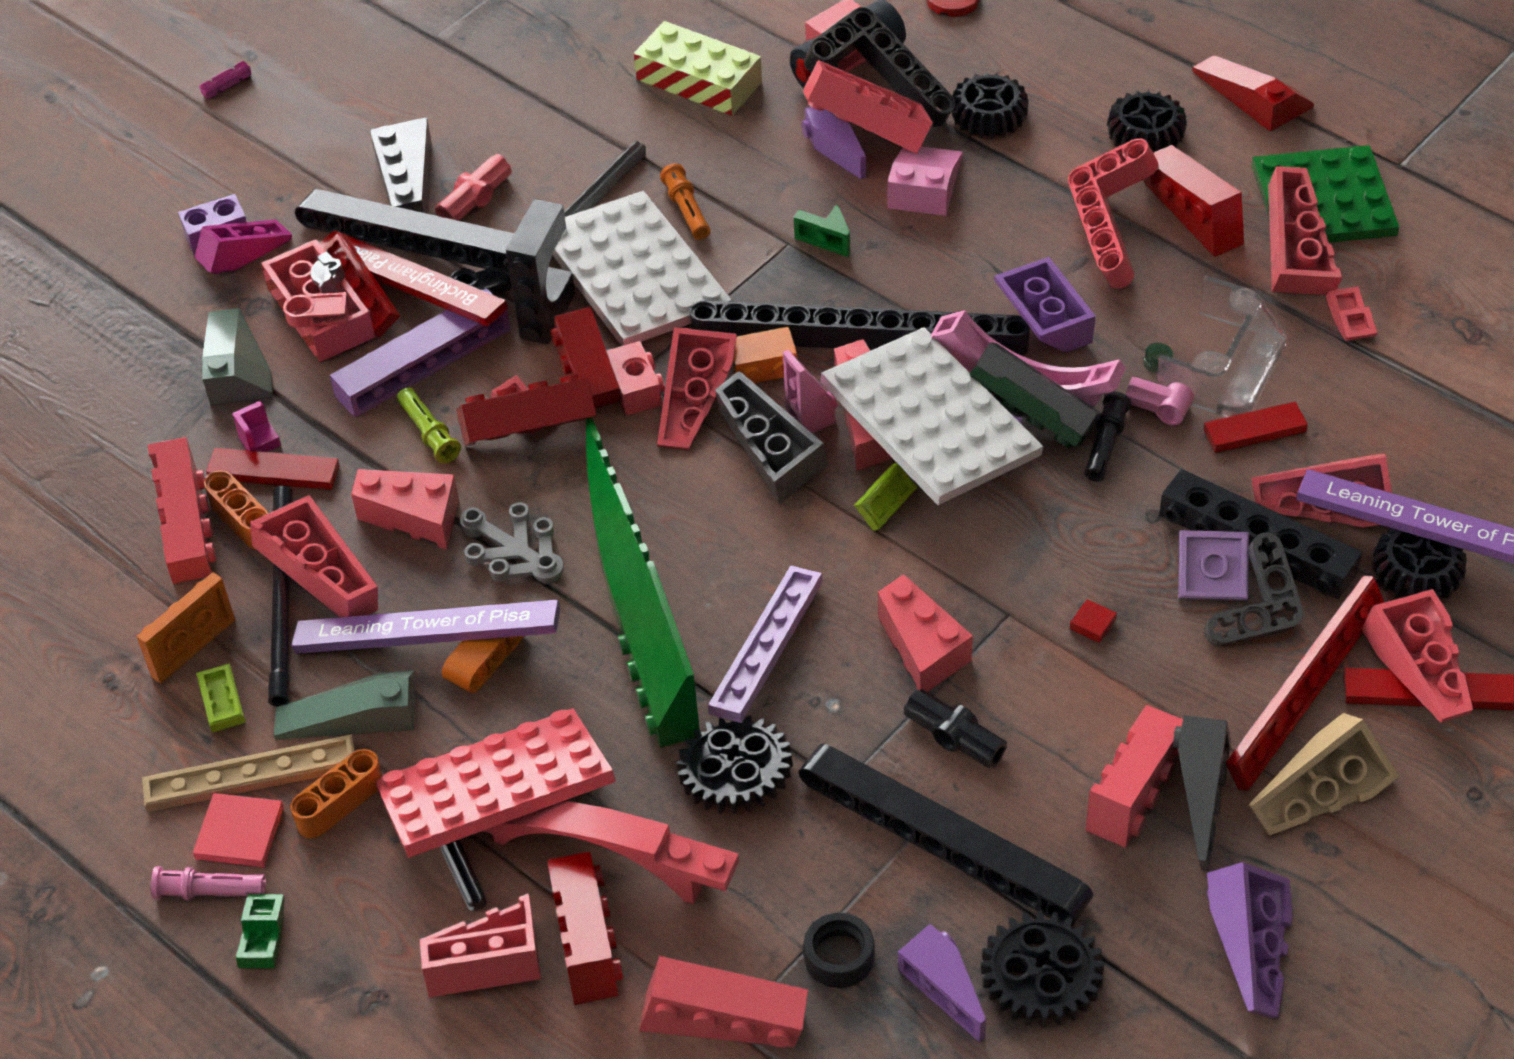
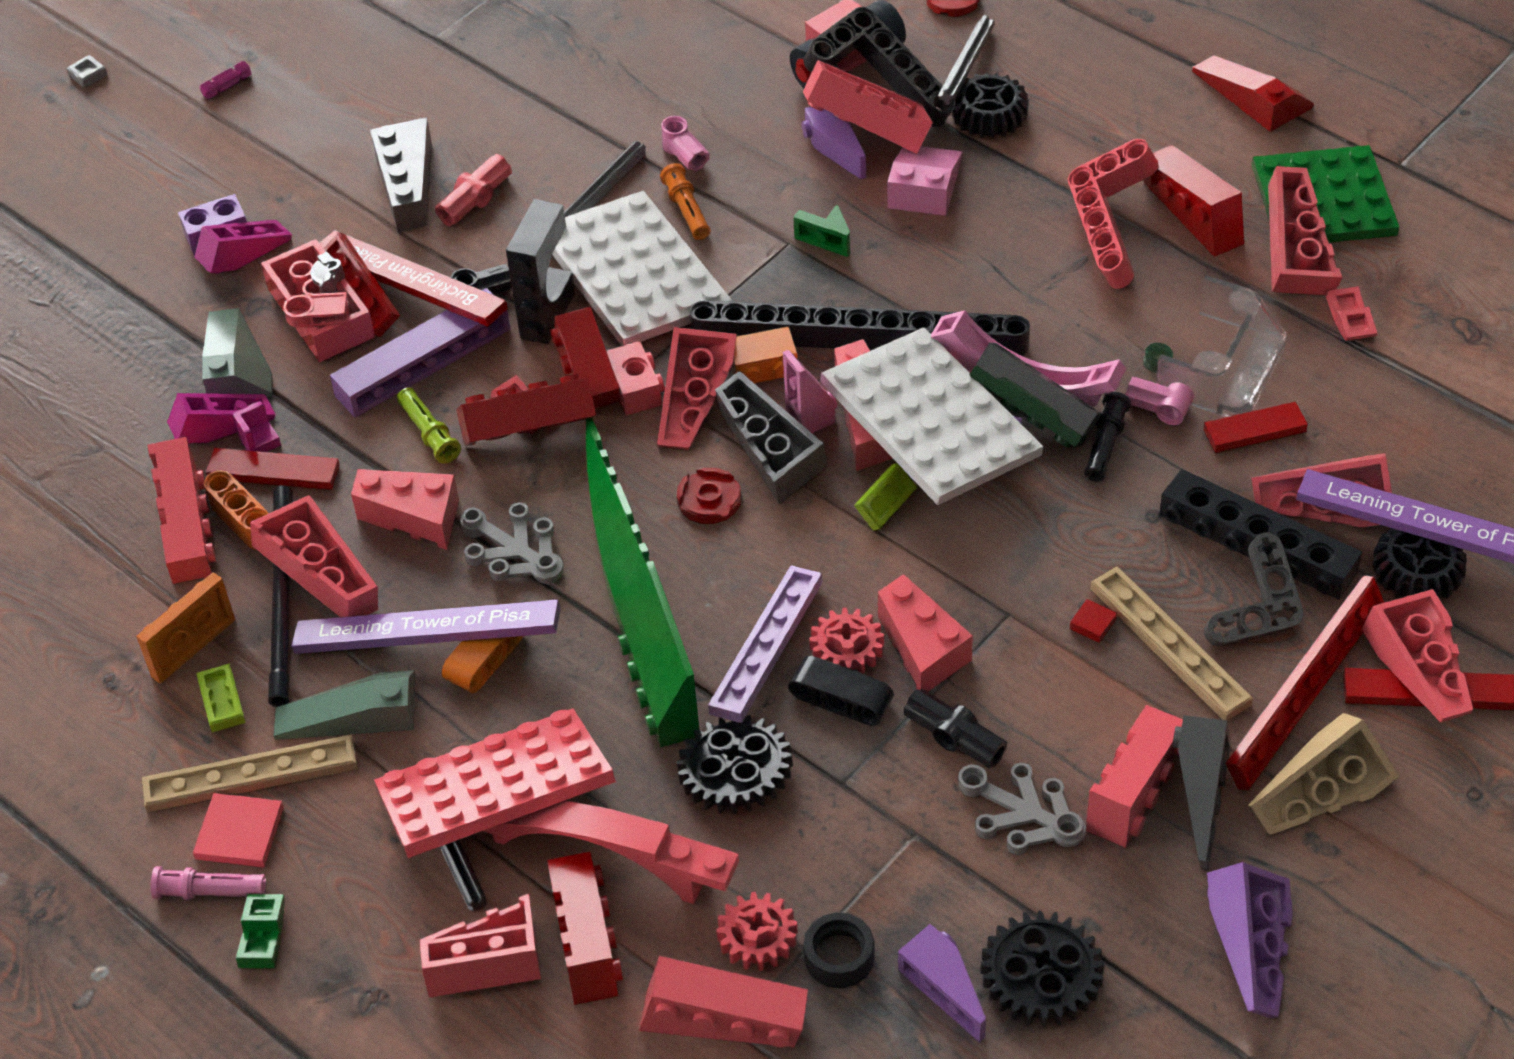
(87, 71): none -> light grey tile
(210, 416): none -> dark pink slope
(327, 807): orange beam -> none
(406, 229): beam -> none
(682, 144): none -> bright pink piece
(698, 68): yellowish green brick -> none
(709, 496): none -> red tile
(759, 933): none -> coral gear
(841, 690): none -> black beam
(847, 640): none -> coral gear
(945, 834): black beam -> none
(966, 60): none -> dark grey axle
(1023, 810): none -> light grey plant
(1049, 304): medium lavender slope -> none
(1147, 118): black gear -> none
(1172, 644): none -> tan tile
(1213, 565): lavender tile -> none

